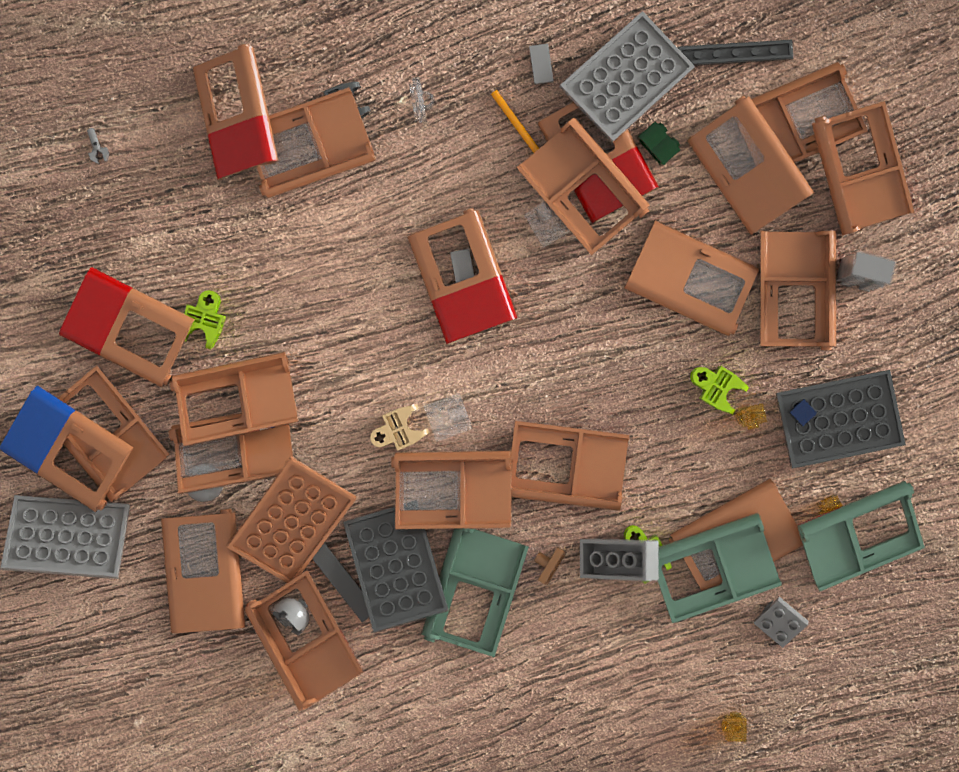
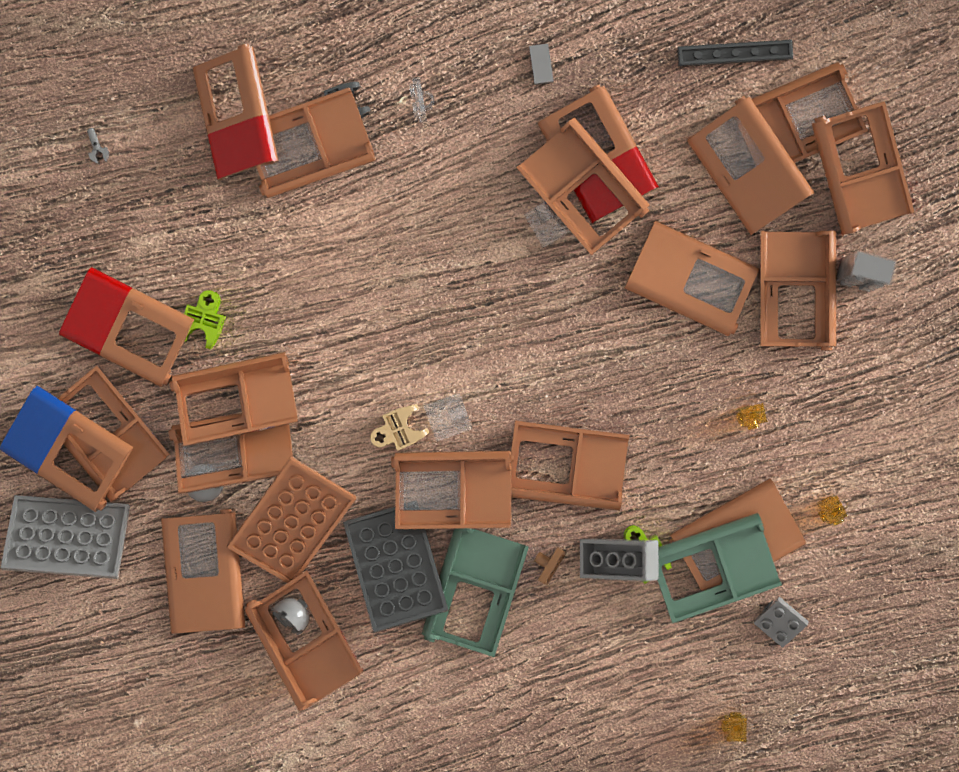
(341, 581): dark grey tile -> none
(462, 265): light grey tile -> none
(474, 302): piece -> none
(514, 120): light orange bar -> none
(627, 76): light grey piece -> none
(658, 143): dark green brick -> none
(716, 386): lime piece -> none
(803, 412): dark blue tile -> none
(834, 546): sand green piece -> none
(851, 419): dark grey piece -> none

